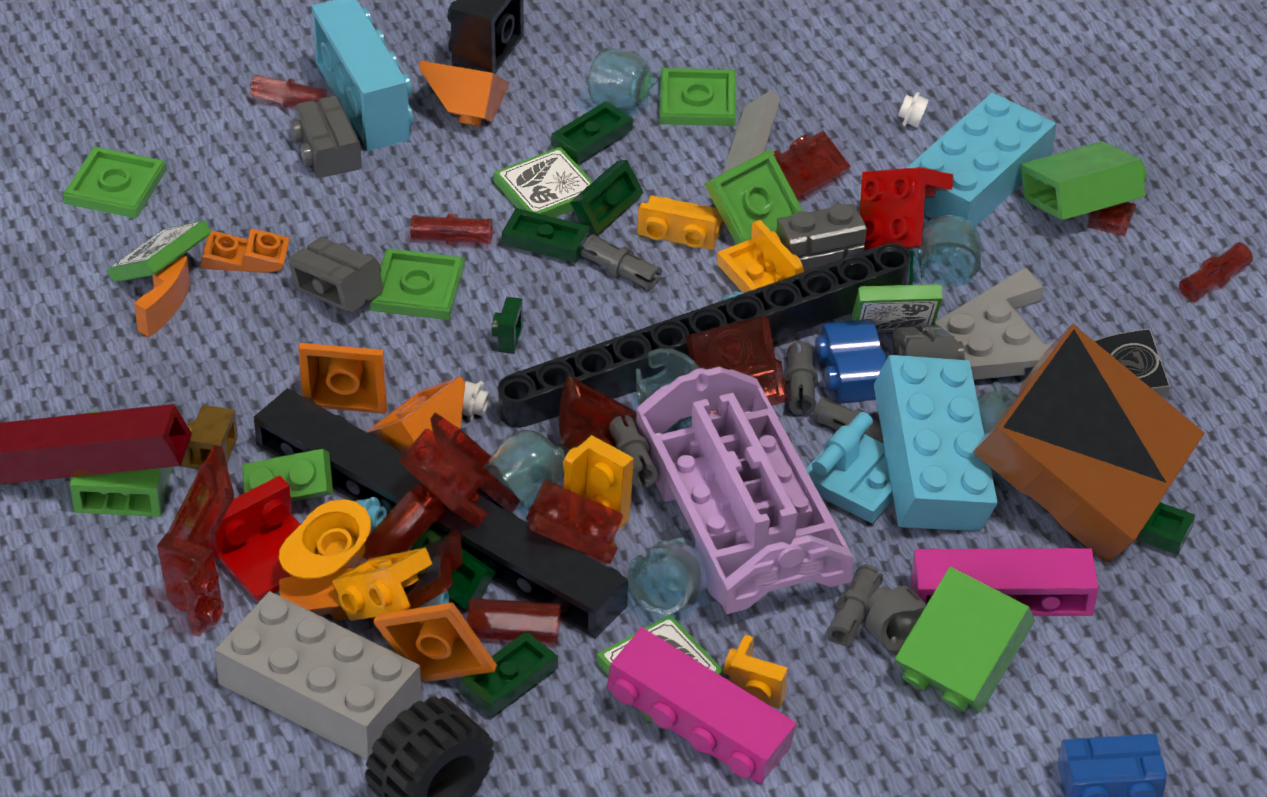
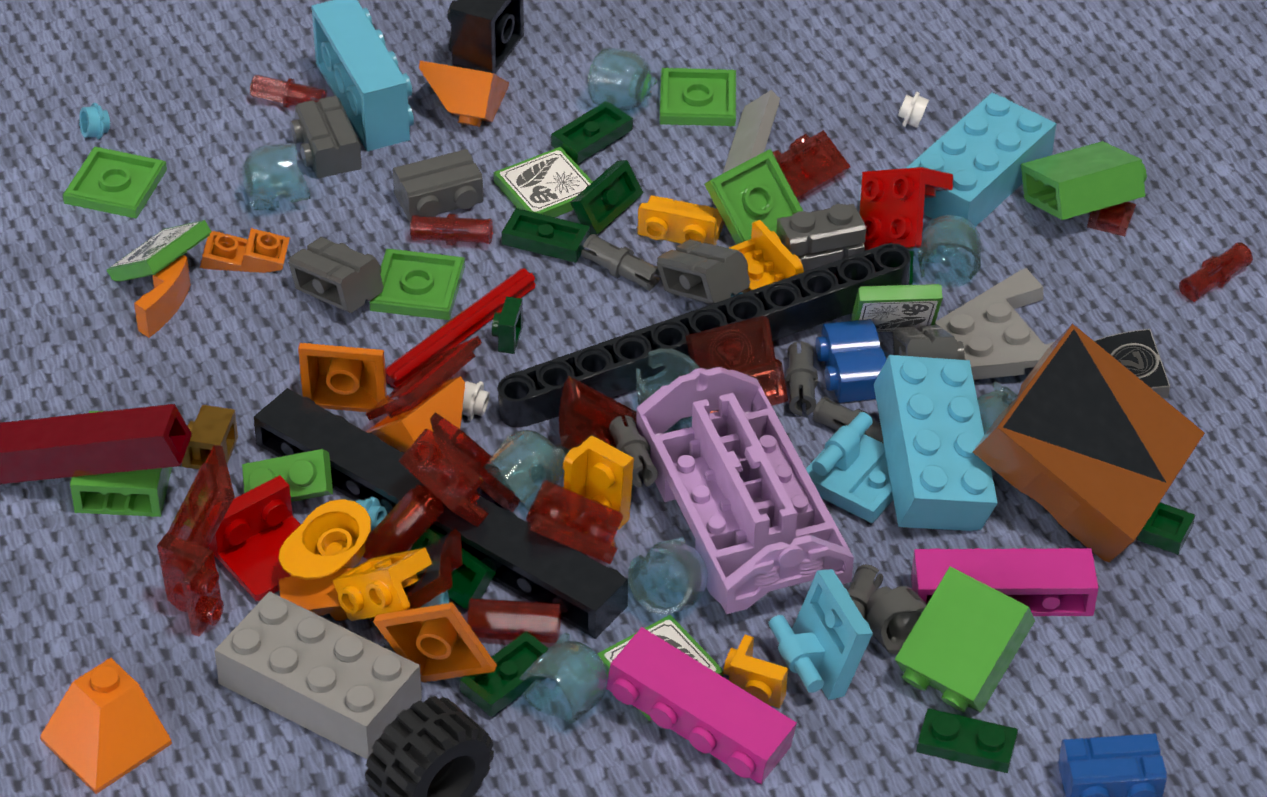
(94, 121): none -> medium azure plate
(104, 726): none -> orange slope
(273, 172): none -> clear light blue helmet
(425, 380): none -> clear red piece
(438, 184): none -> dark grey brick
(459, 327): none -> red axle
(579, 680): none -> clear light blue helmet
(703, 271): none -> dark grey brick
(825, 637): none -> medium azure plate
(967, 740): none -> dark green plate

